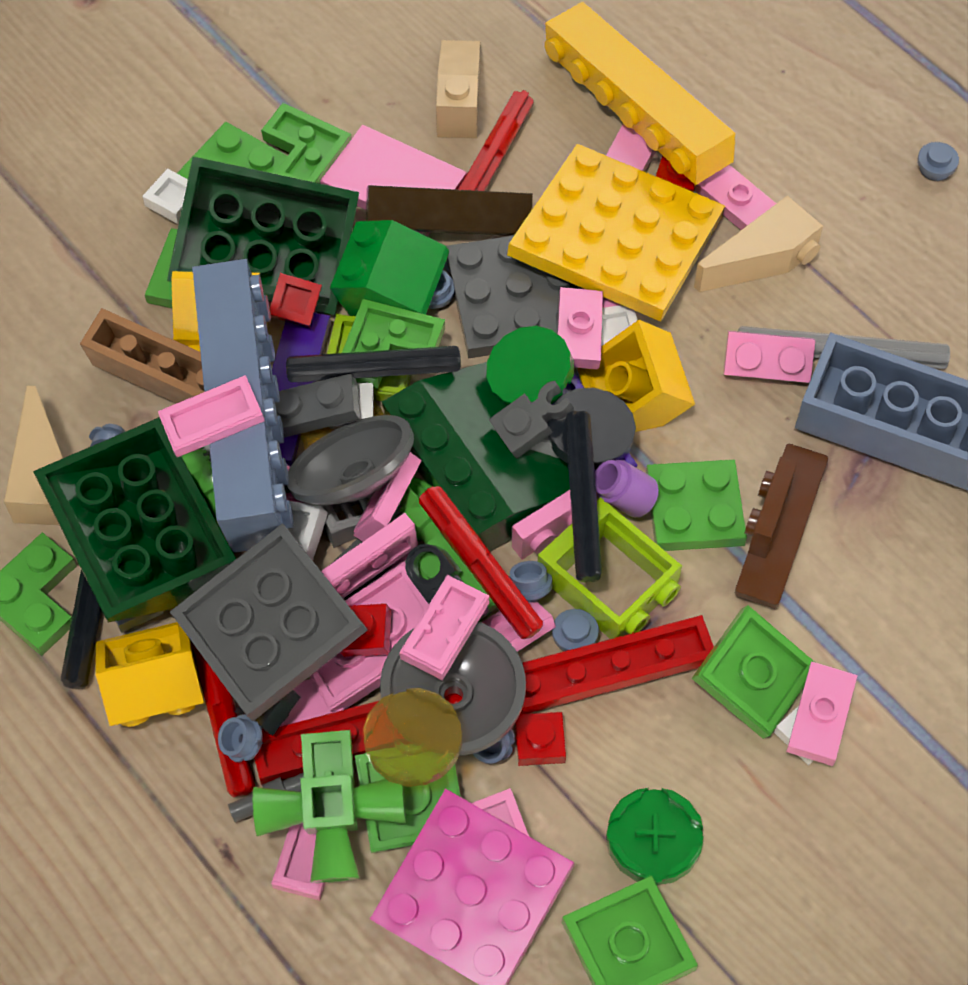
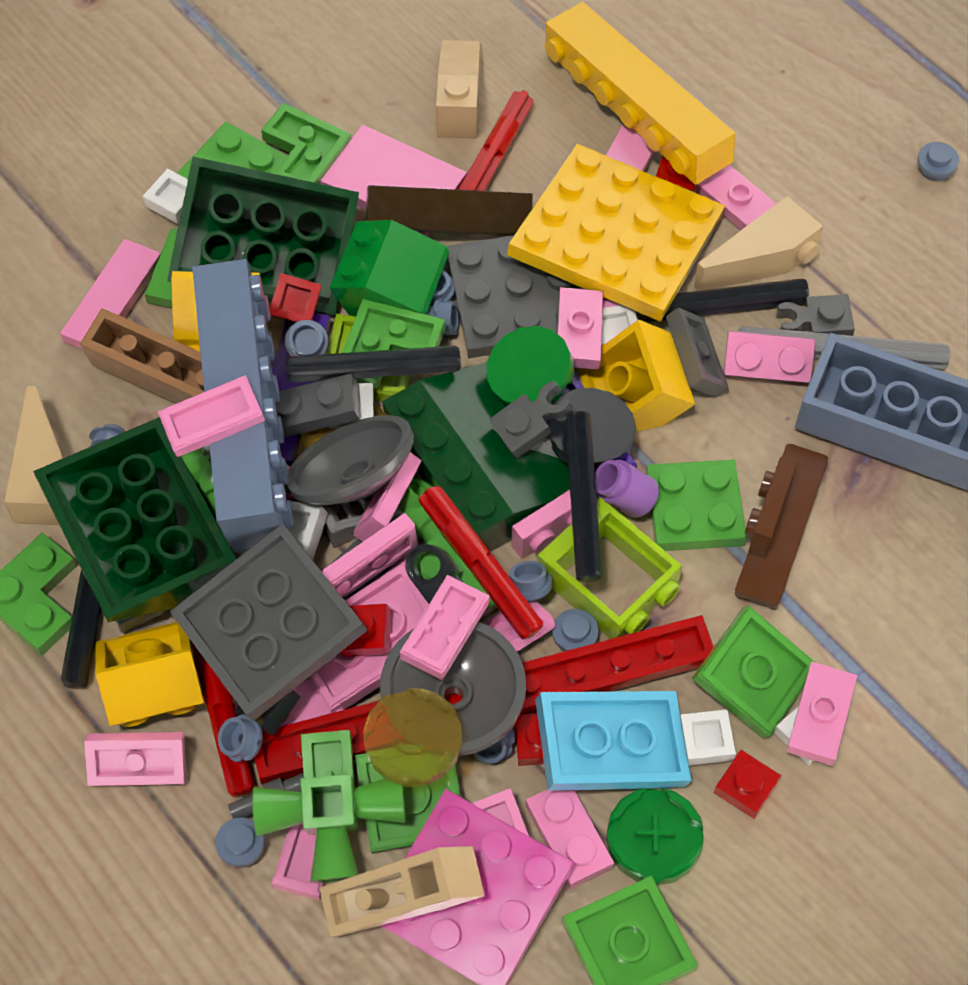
(114, 289): none -> bright pink tile
(135, 758): none -> bright pink plate
(238, 842): none -> sand blue plate
(306, 338): none -> sand blue plate
(402, 890): none -> tan slope
(449, 311): none -> sand blue plate
(570, 833): none -> bright pink plate
(612, 740): none -> medium azure plate
(697, 352): none -> dark grey plate
(708, 737): none -> white plate
(740, 298): none -> black axle
(747, 784): none -> red plate
(819, 315): none -> dark grey plate

